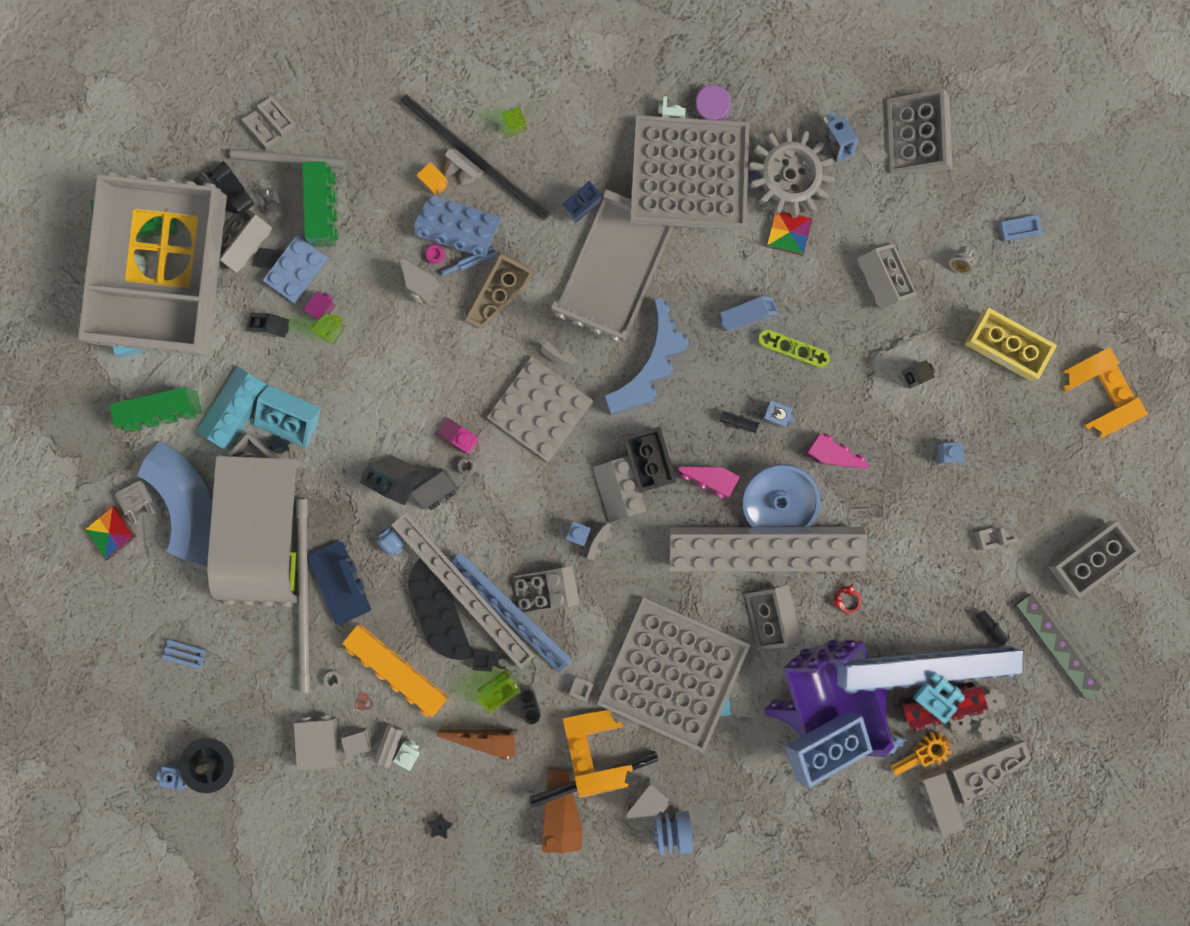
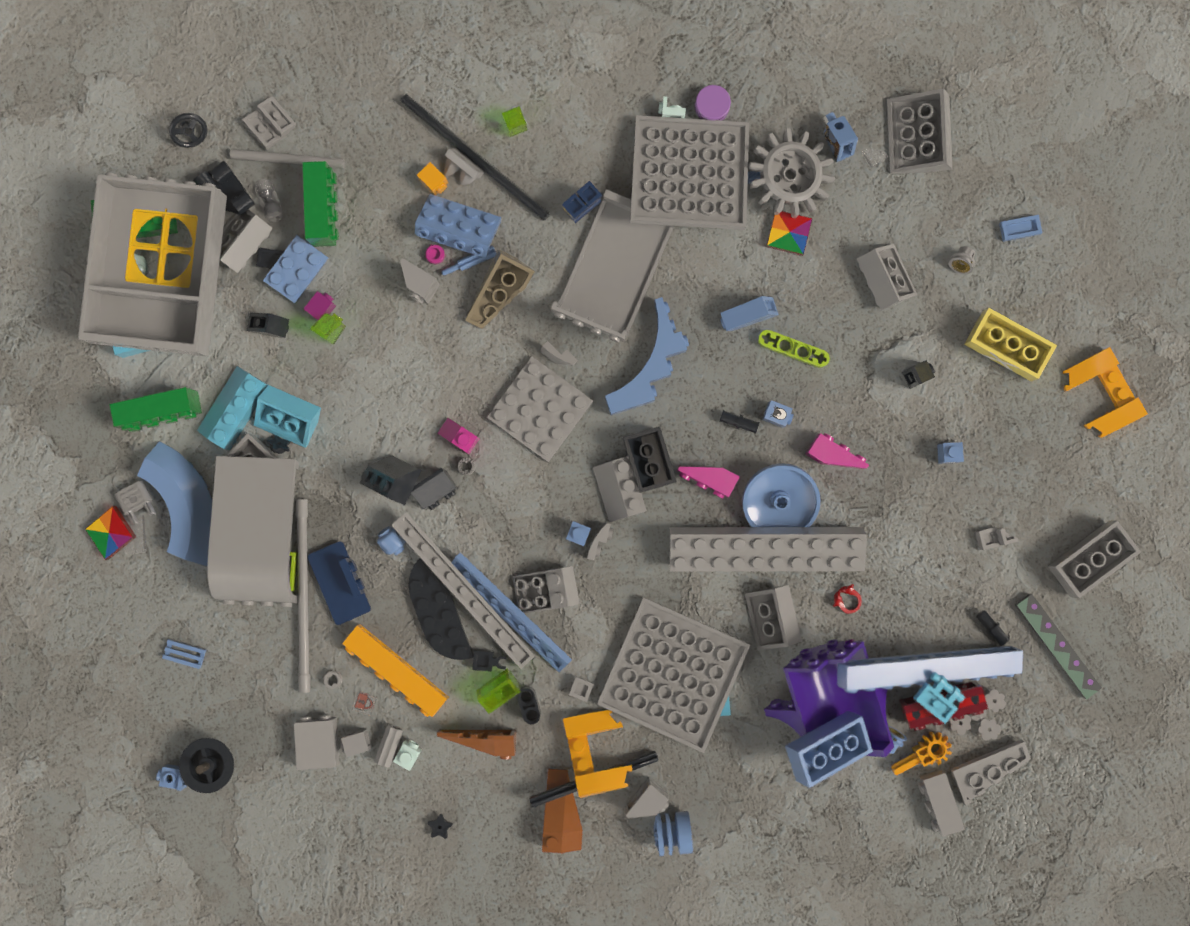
(184, 121): none -> black piece

